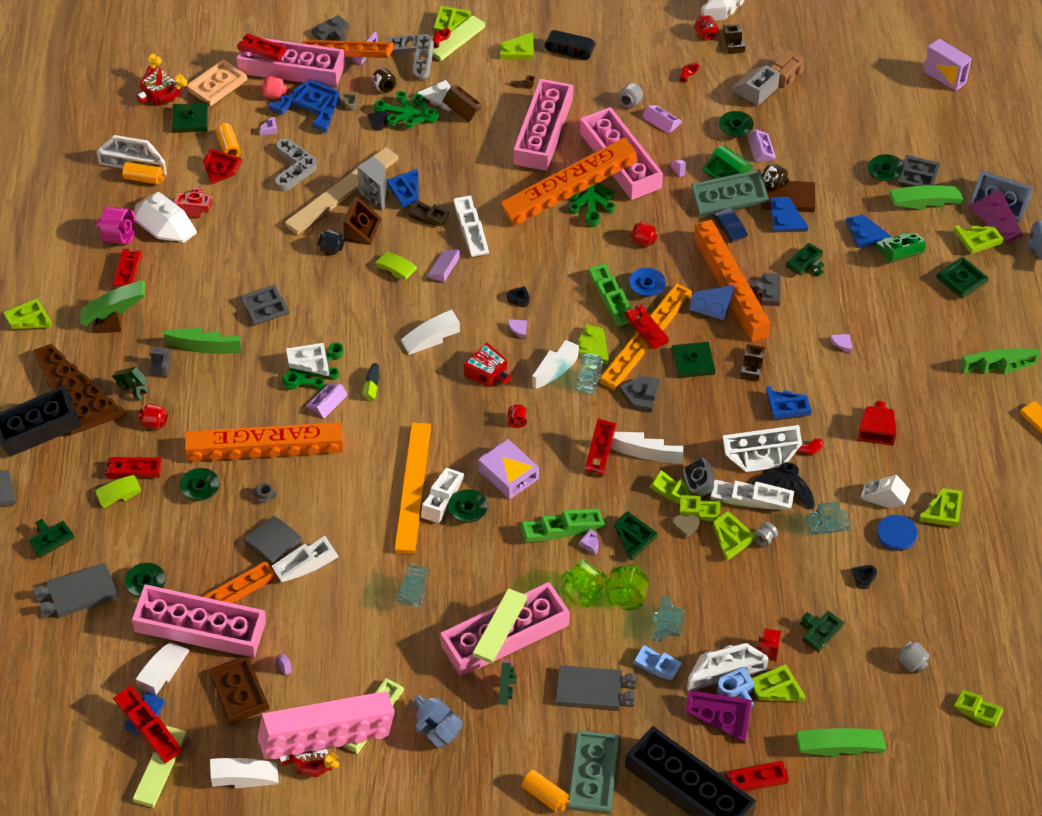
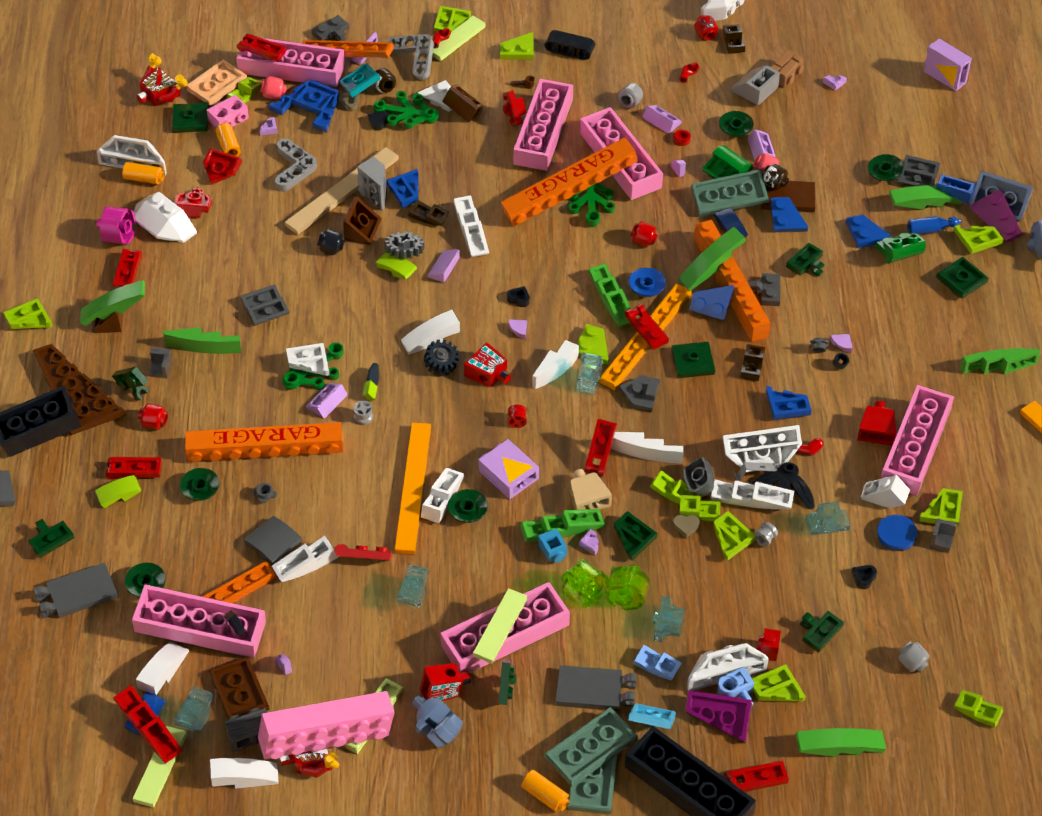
(194, 710): none -> clear light blue brick
(228, 111): none -> bright pink brick
(235, 623): none -> black tile
(244, 729): none -> dark grey brick
(246, 89): none -> lime slope
(359, 79): none -> teal tile
(363, 552): none -> red plate
(365, 408): none -> light grey wheel
(404, 245): none -> dark grey gear
(441, 357): none -> black wheel
(443, 681): none -> red torso
(514, 108): none -> red plate
(552, 546): none -> dark azure brick
(589, 491): none -> tan torso
(591, 746): none -> sand green tile
(652, 716): none -> medium azure tile
(681, 137): none -> red tile
(708, 261): none -> bright green slope
(754, 466): none -> light grey piece
(763, 161): none -> coral head
(818, 345): none -> dark grey plate
(834, 82): none -> lavender tile
(843, 357): none -> black hinge
(918, 437): none -> bright pink brick
(930, 224): none -> blue wheel
(943, 535): none -> flat silver panel
(957, 188): none -> blue slope

